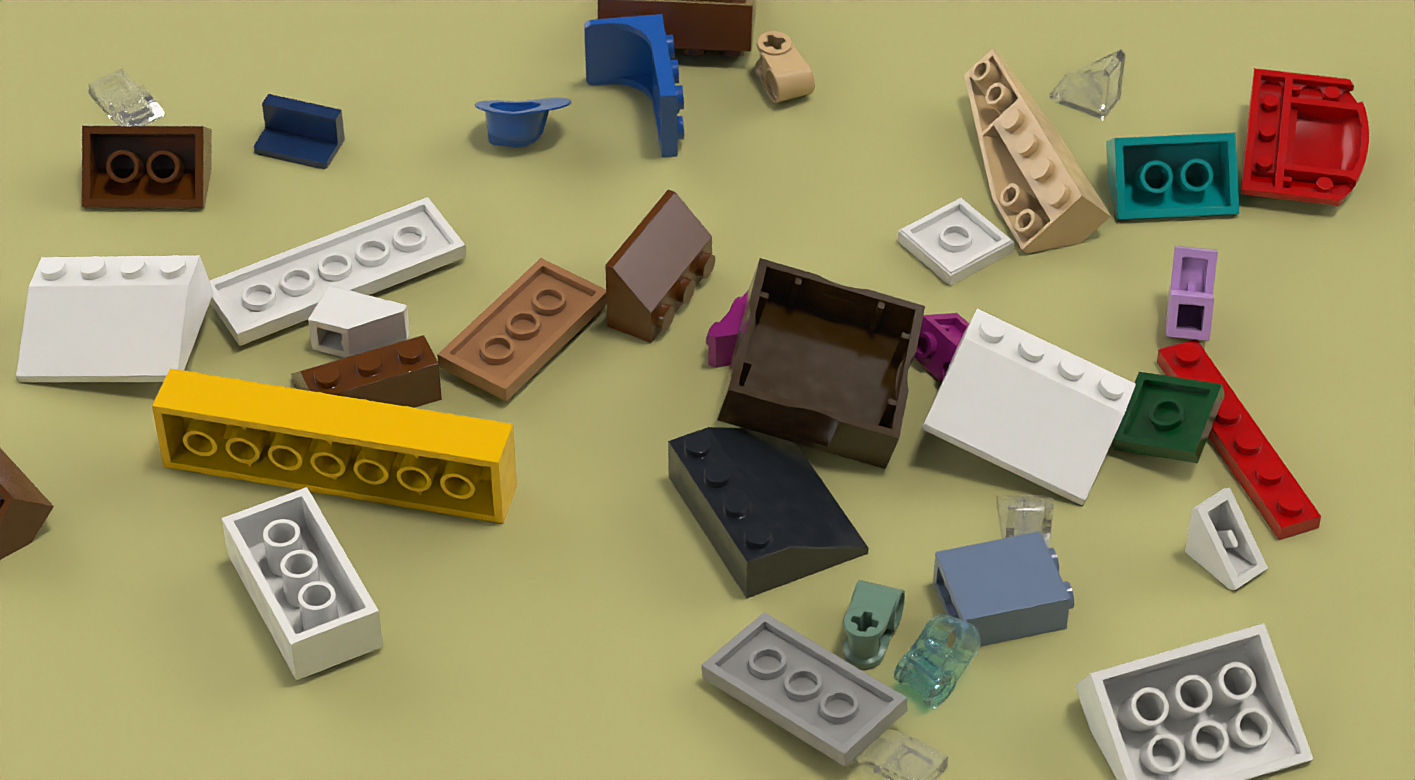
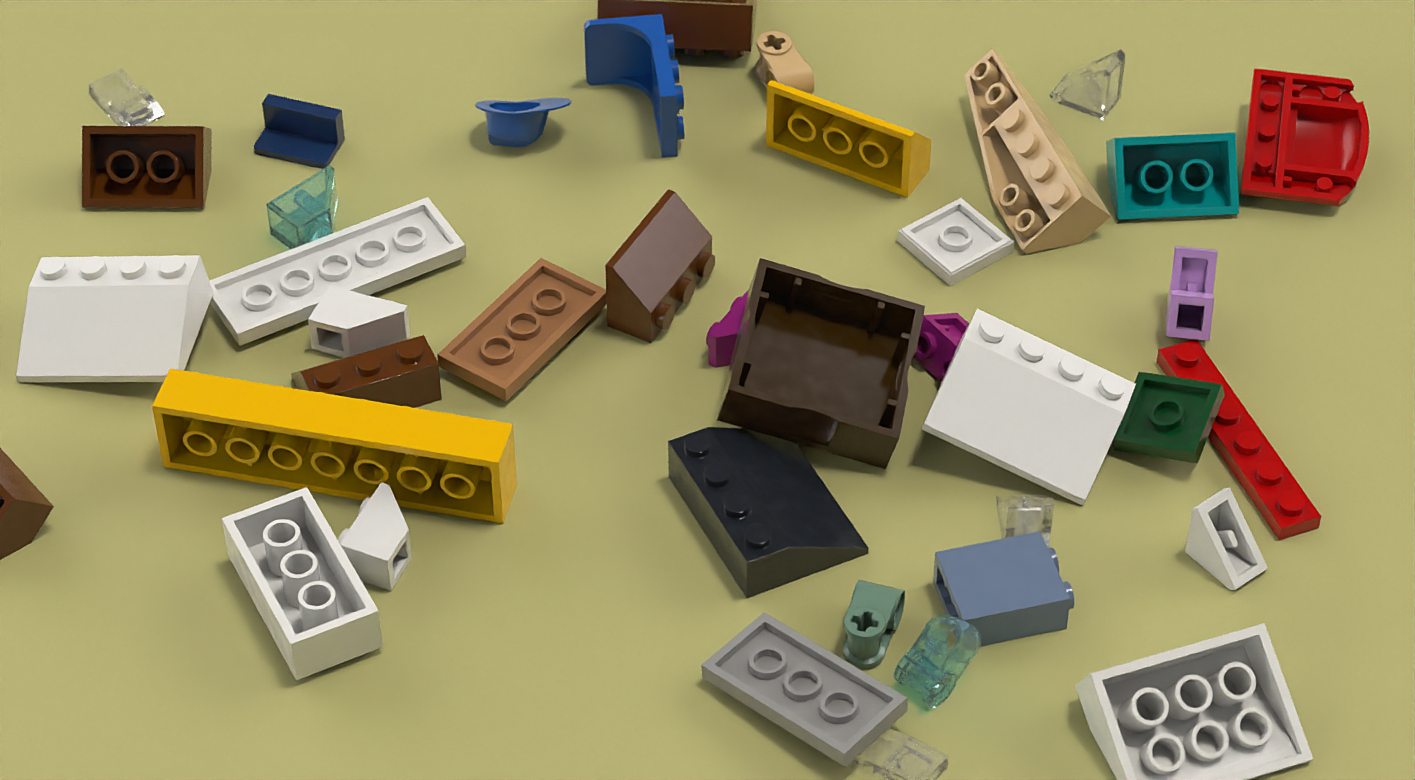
(305, 210): none -> clear light blue slope
(378, 540): none -> white slope
(845, 140): none -> yellow slope

